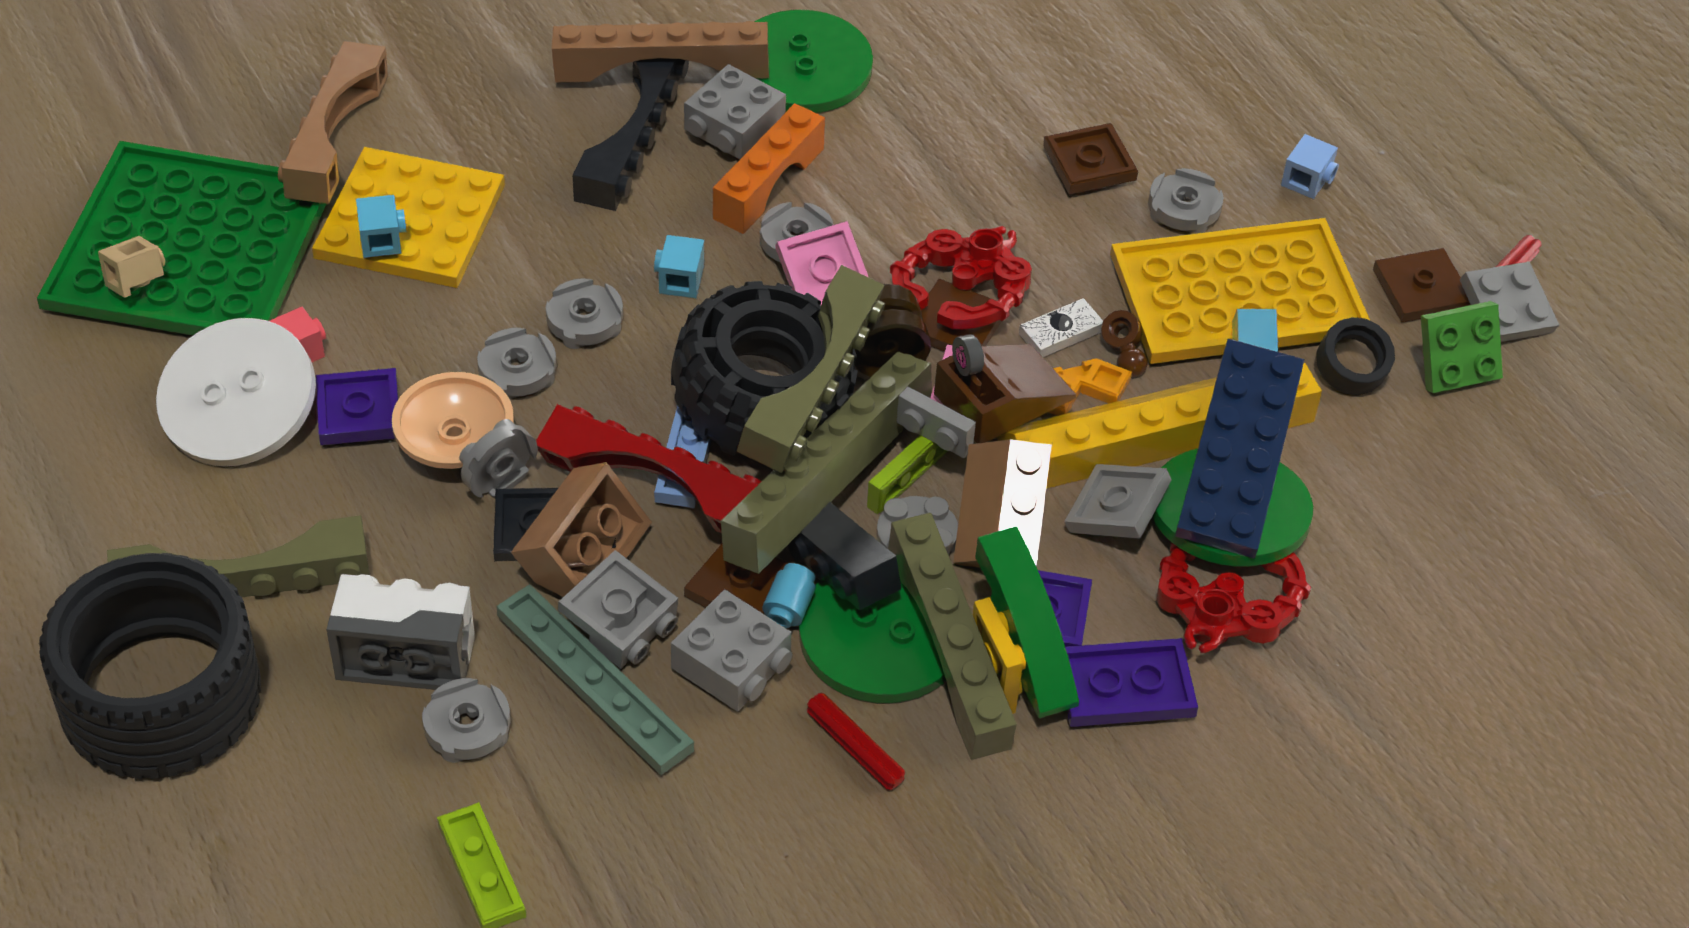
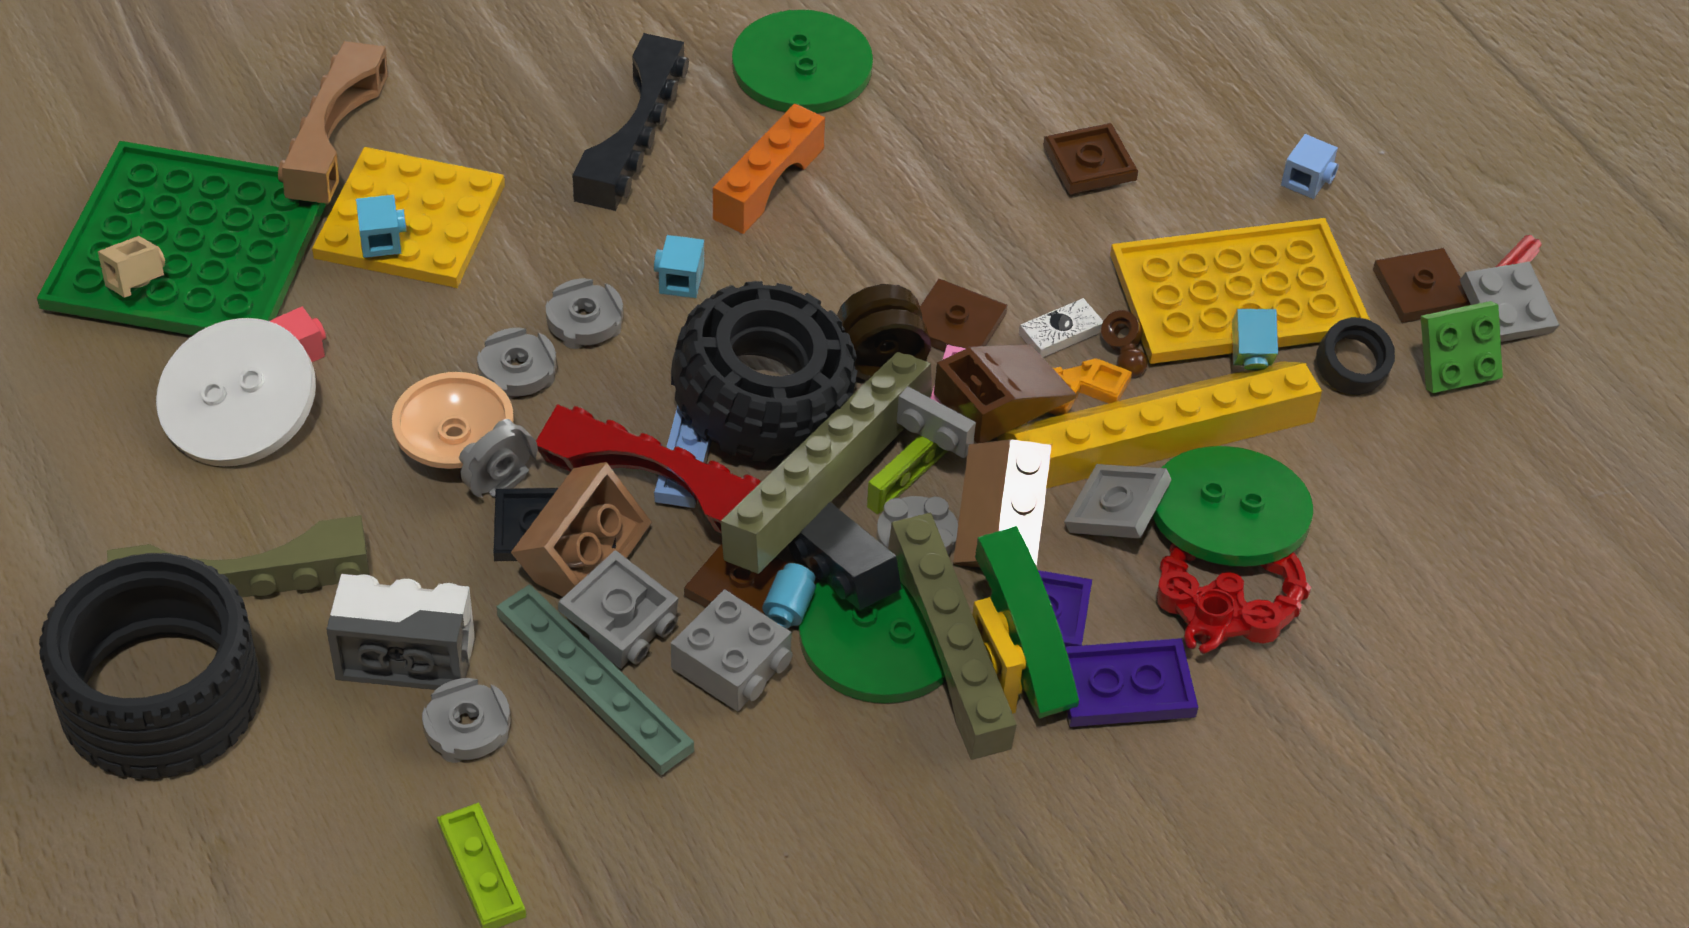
(356, 405): dark purple plate -> none
(591, 50): medium nougat arch -> none
(733, 111): light grey brick -> none
(780, 420): olive arch -> none
(784, 218): light grey plate -> none
(816, 257): bright pink plate -> none
(856, 741): red axle -> none
(968, 355): dark grey tile -> none
(974, 260): red piece -> none
(1193, 216): light grey plate -> none
(1240, 448): dark blue plate -> none

